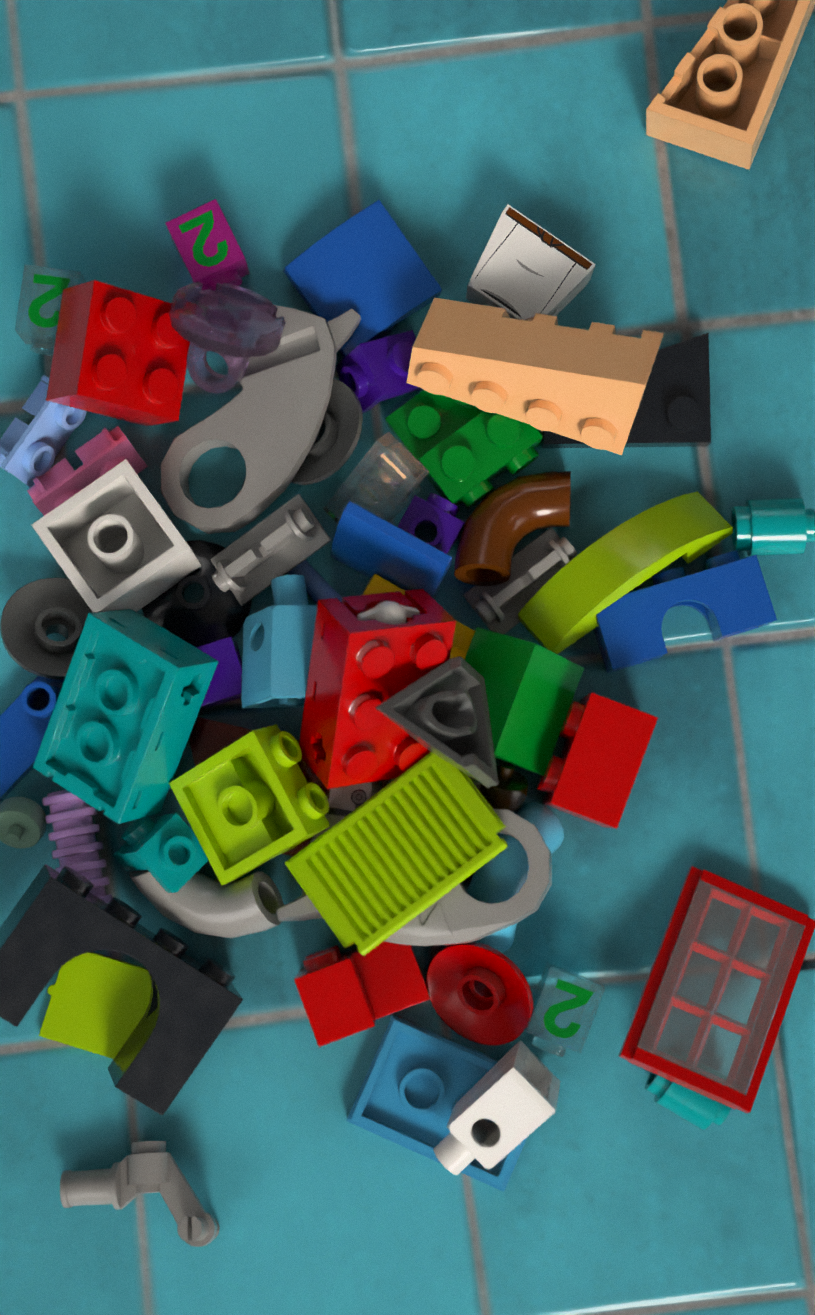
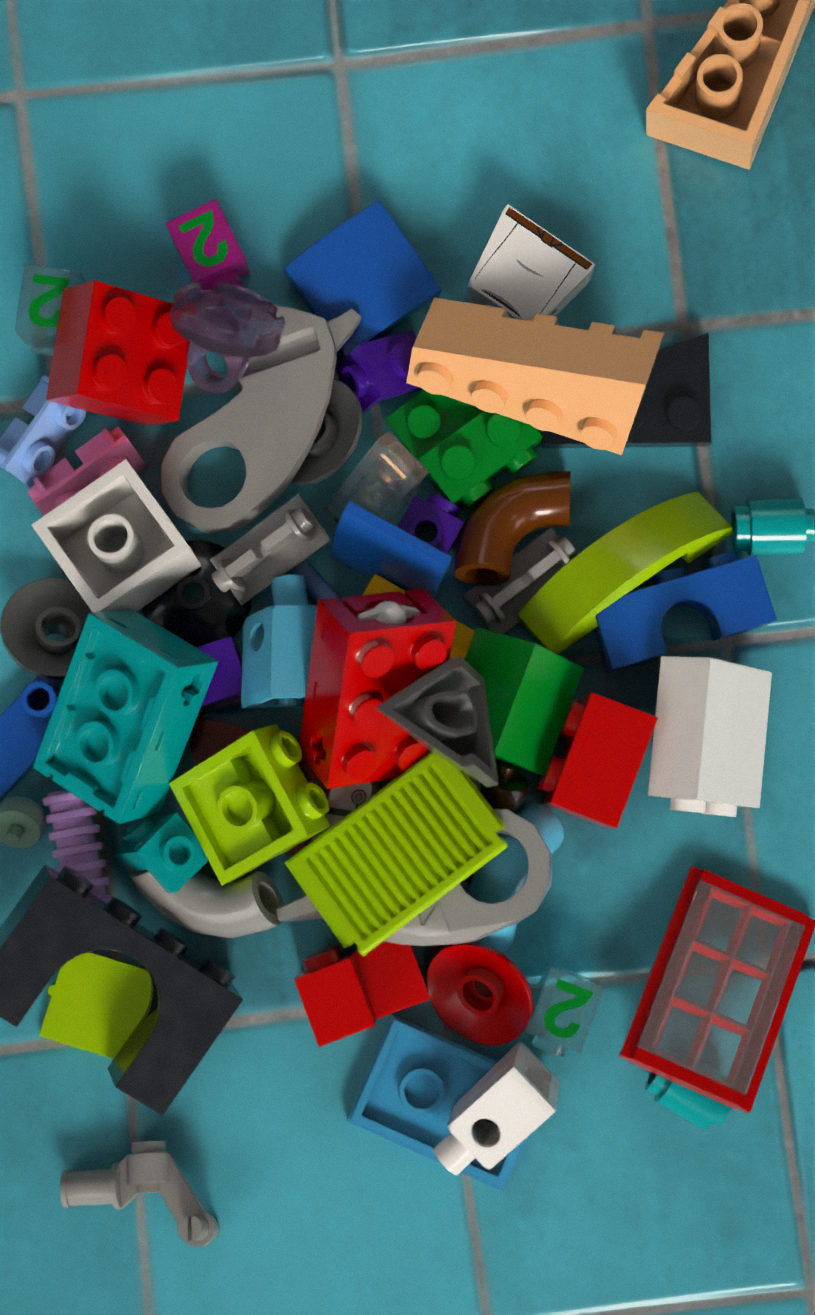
(709, 735): none -> white brick

